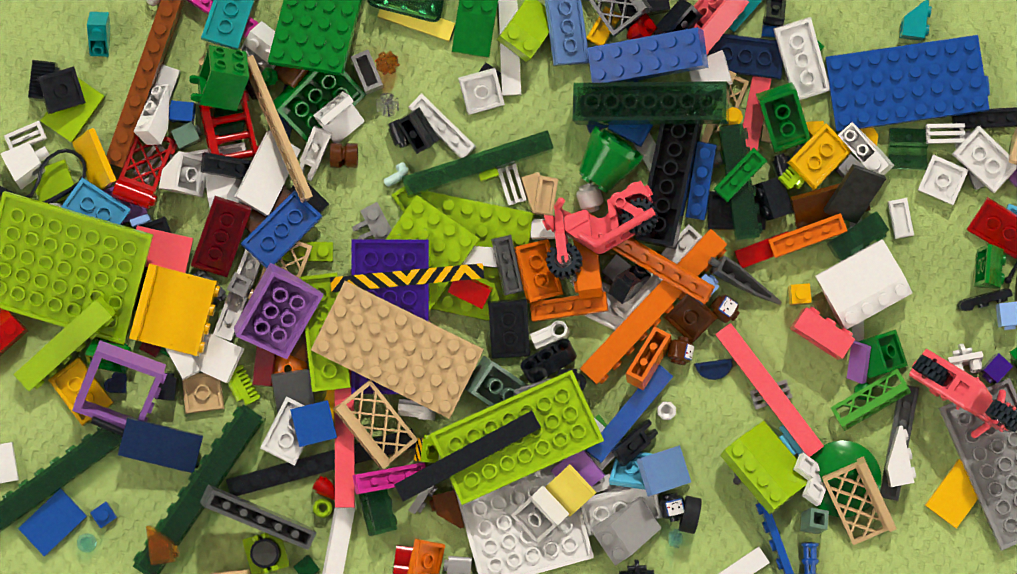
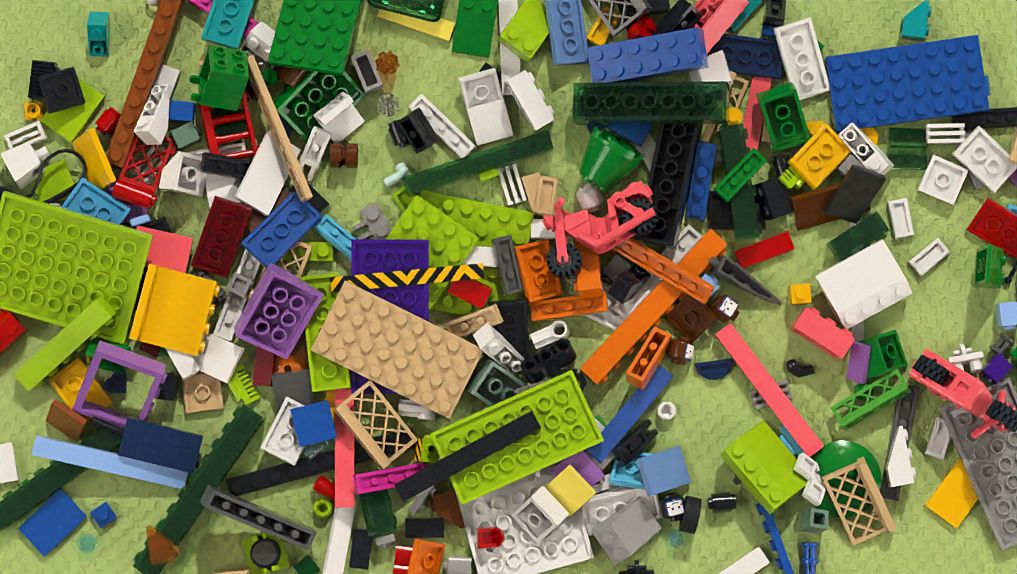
(29, 106): none -> yellow plate
(66, 420): none -> dark orange tile
(107, 121): none -> red brick
(107, 462): none -> light blue tile
(314, 449): none -> clear light blue bar
(335, 235): none -> medium azure tile
(360, 549): none -> black tile
(385, 540): none -> light grey plate
(424, 527): none -> black tile
(474, 321): none -> tan tile
(489, 537): none -> red plate
(490, 121): none -> white tile
(498, 348): none -> white slope
(530, 100): none -> white slope
(722, 502): none -> black brick
(797, 370): none -> black arm
(807, 235): orange plate -> none
(929, 257): none -> white tile
(938, 440): none -> white tile
(984, 299): black hinge -> none
(1007, 343): none -> dark grey bush

